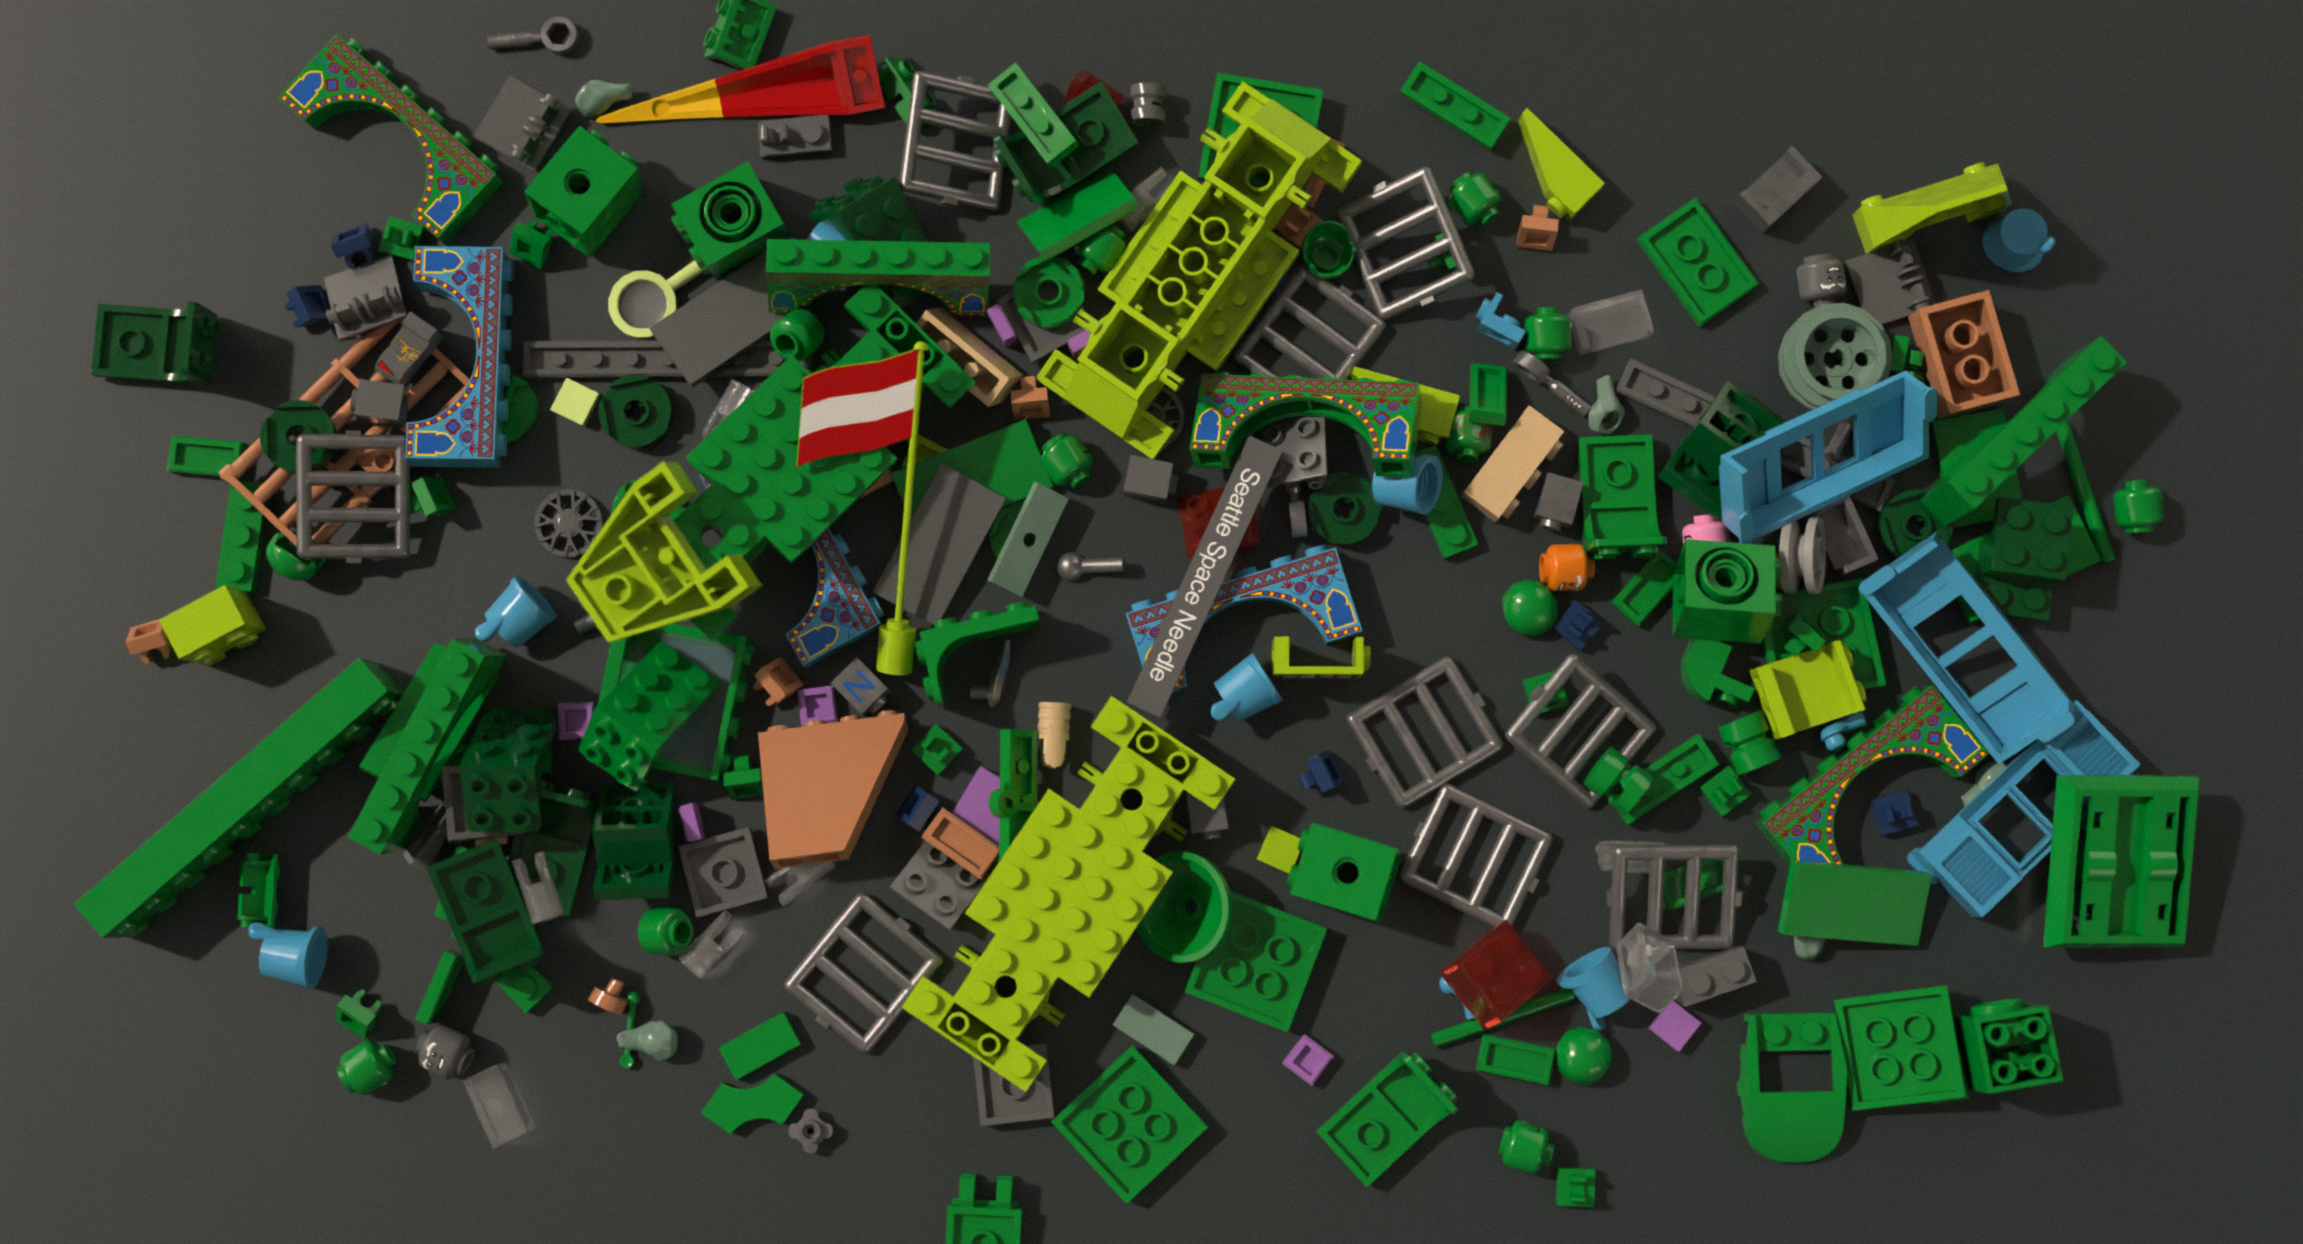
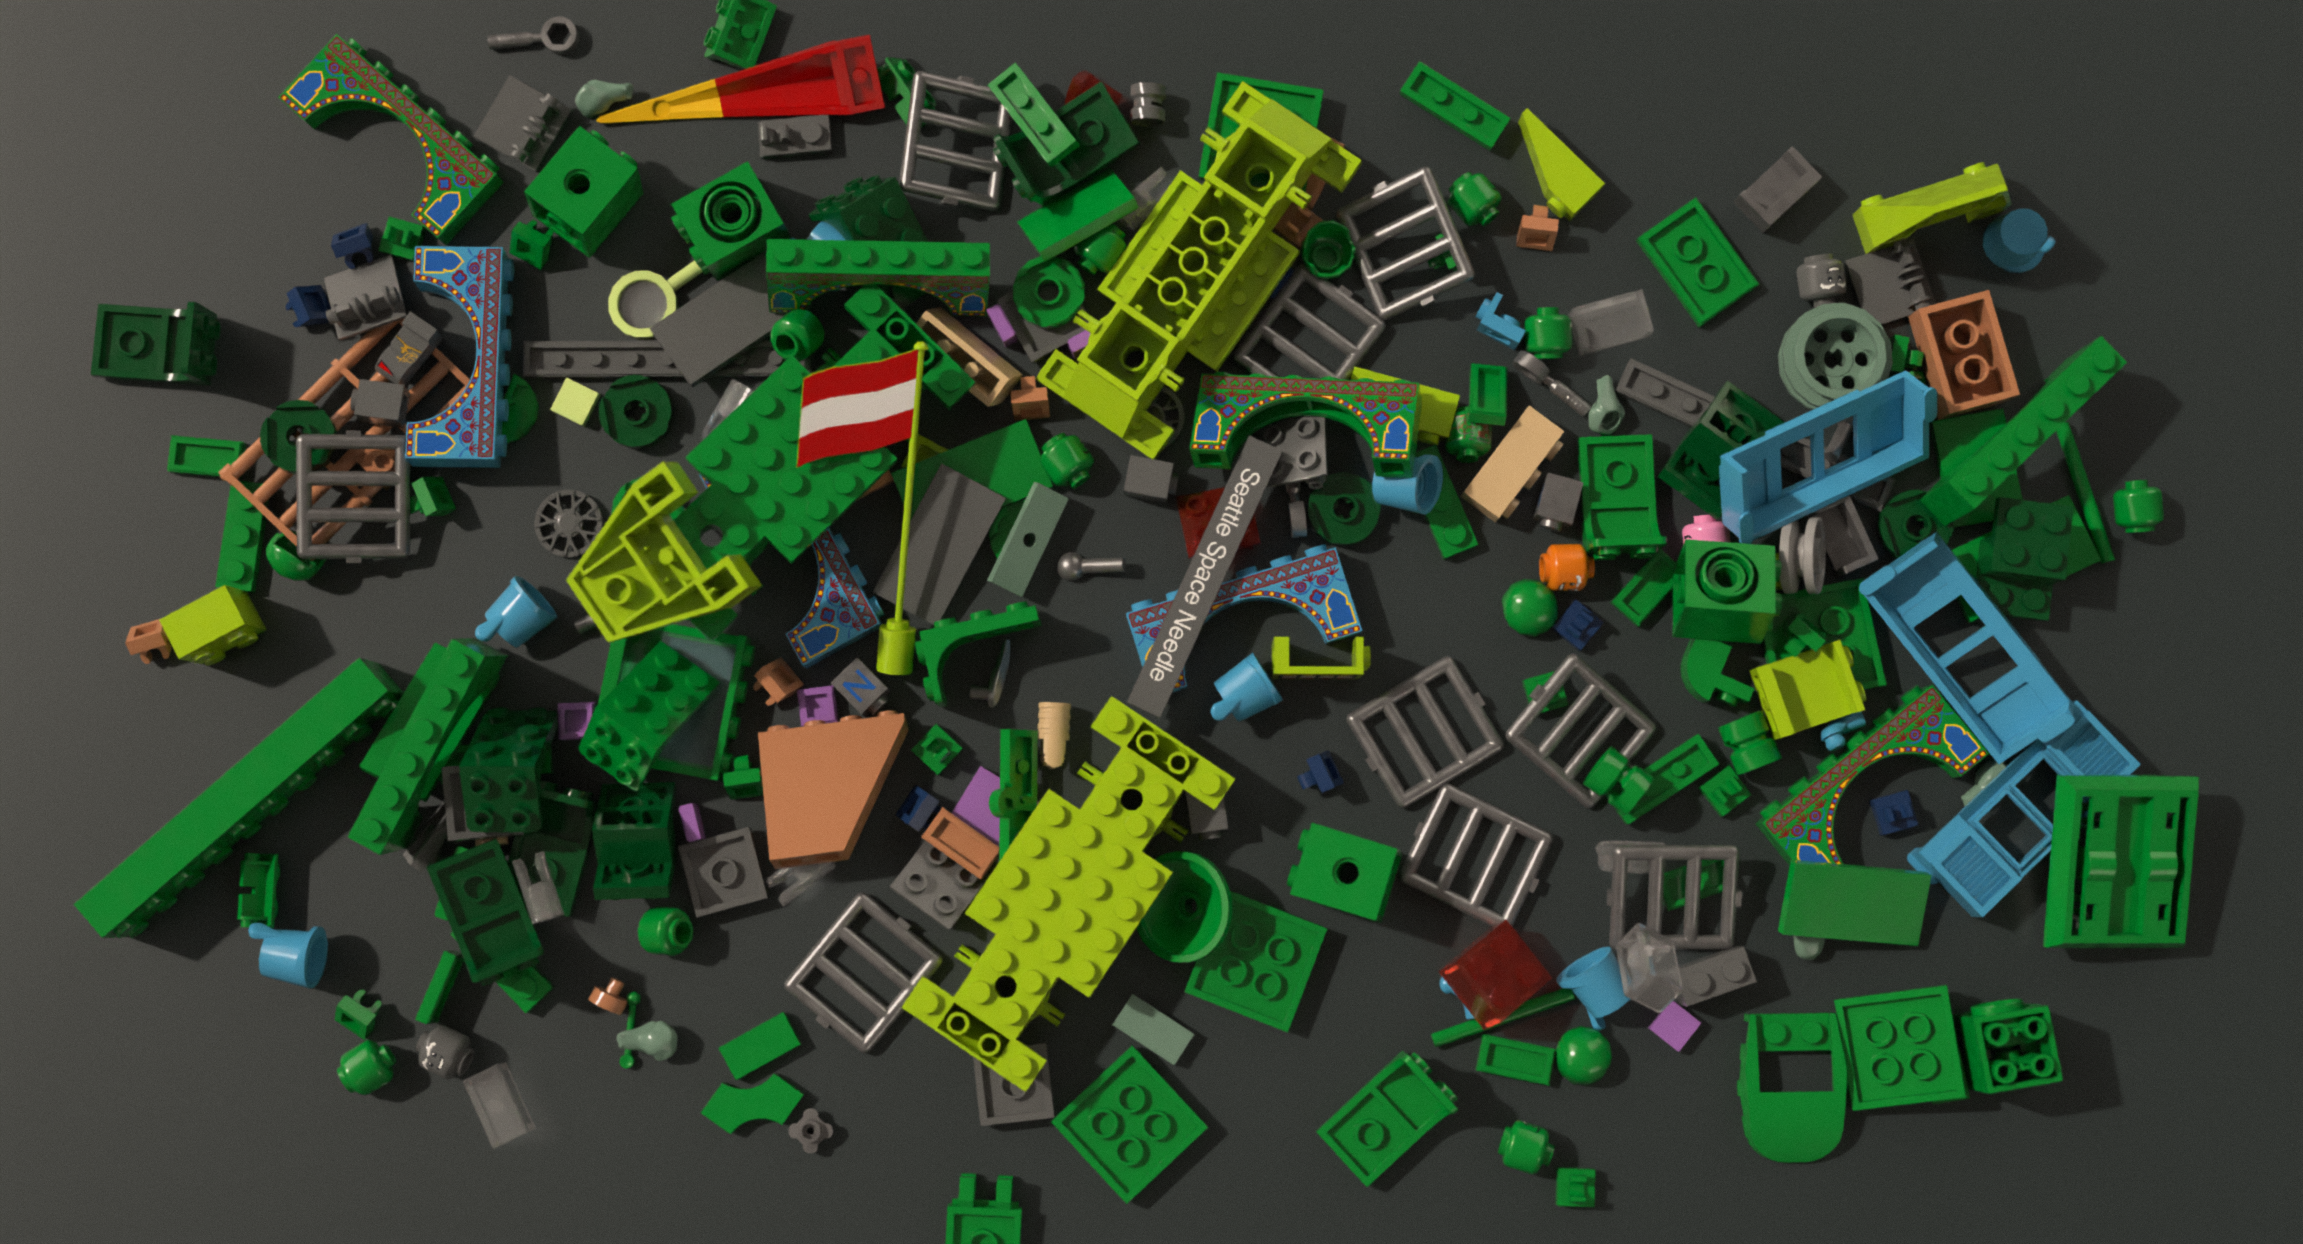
(706, 951): clear hinge -> none
(1279, 849): lime tile -> none
(1307, 1059): medium lavender tile -> none

